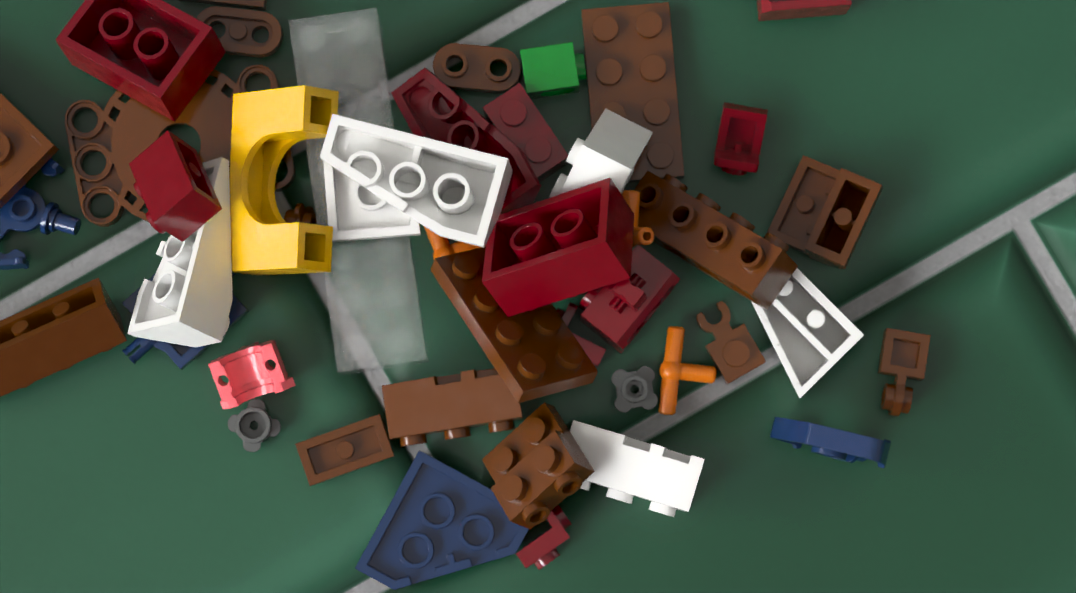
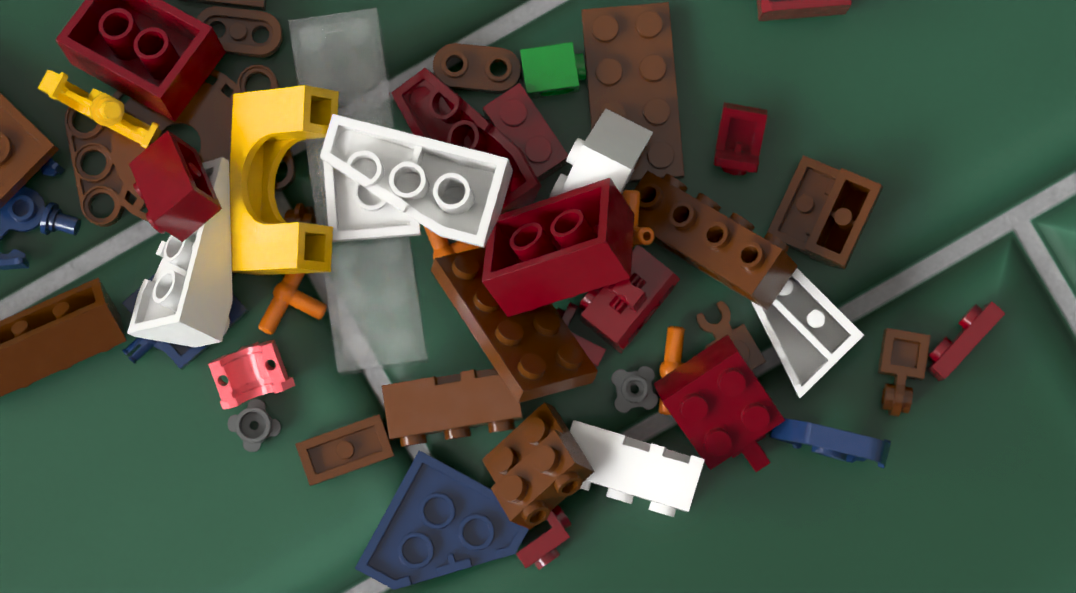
(100, 108): none -> yellow piece
(286, 294): none -> orange piece
(720, 405): none -> dark red hinge
(975, 325): none -> dark red plate

